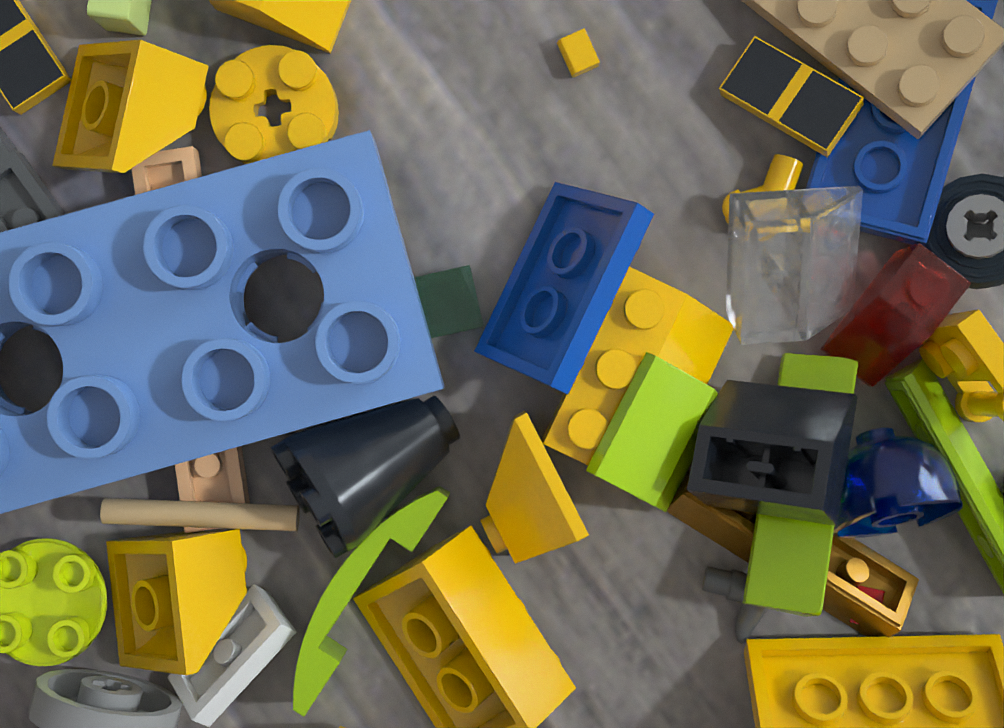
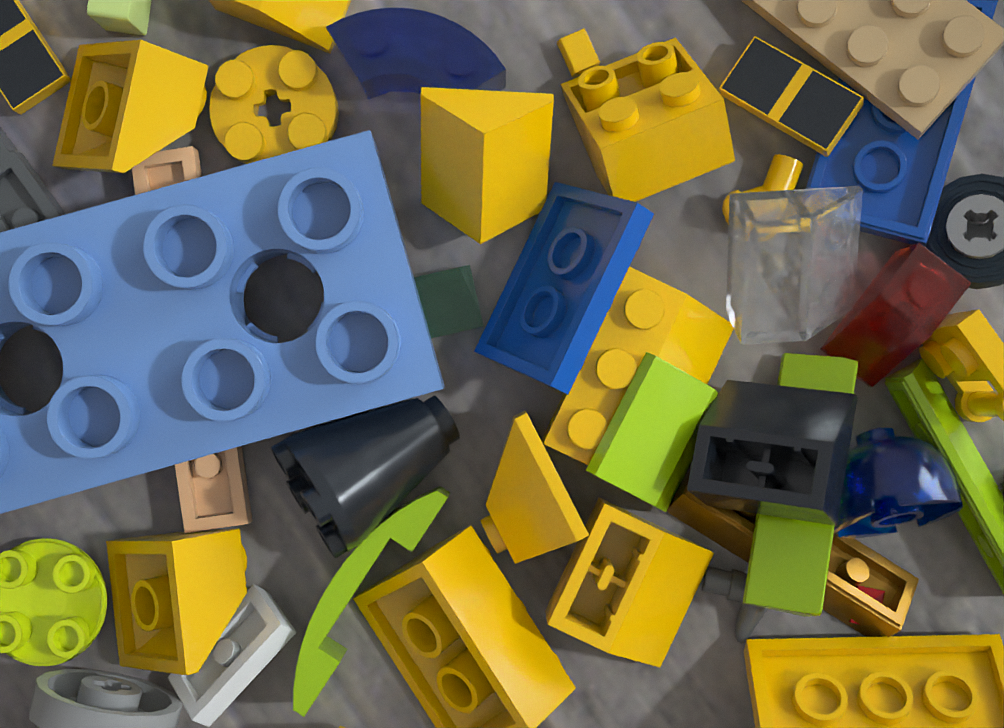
(200, 514): tan bar -> none
(414, 50): none -> clear blue brick
(484, 157): none -> yellow slope
(627, 585): none -> yellow slope
(650, 121): none -> yellow slope

